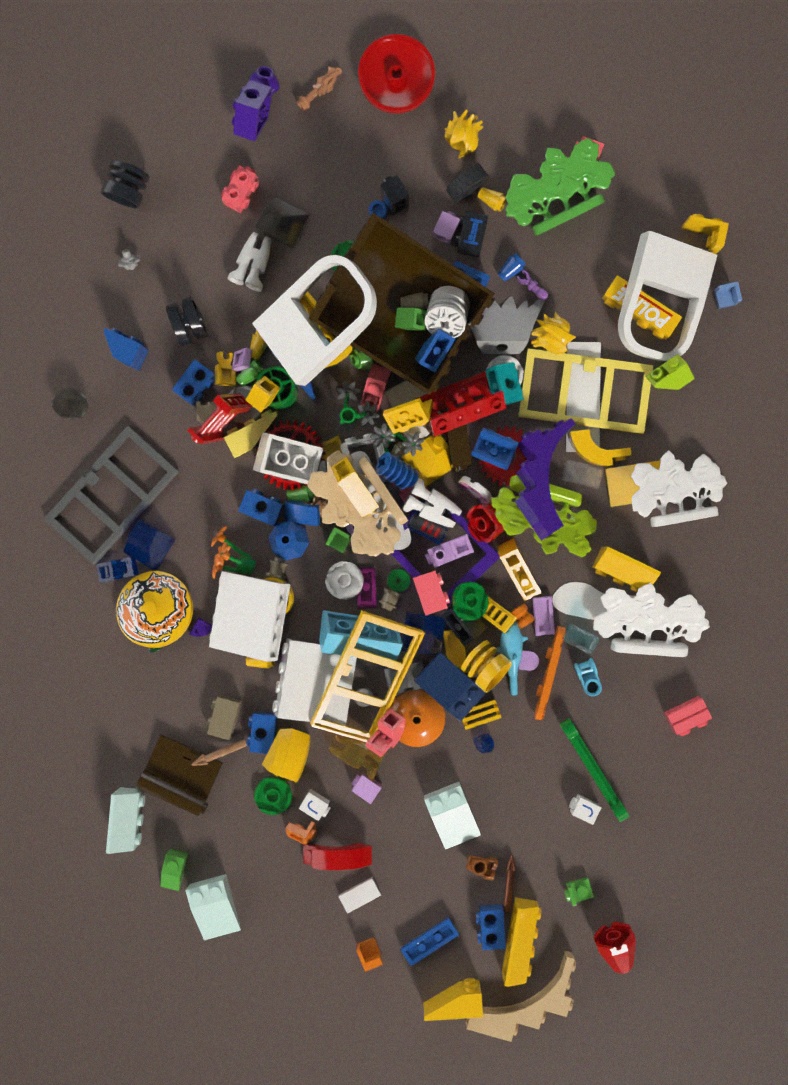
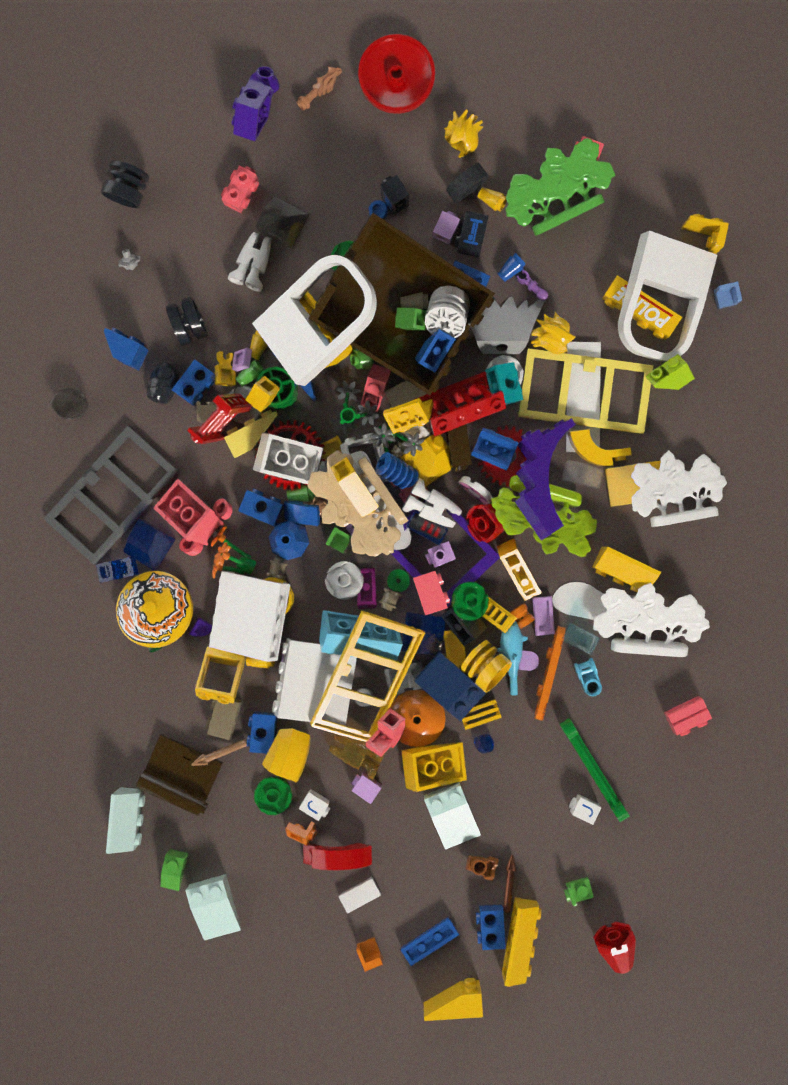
(162, 382): none -> black piece
(192, 516): none -> coral piece
(221, 657): none -> yellow window
(433, 766): none -> yellow slope
(461, 546): lavender tile -> none
(502, 1021): tan arch -> none

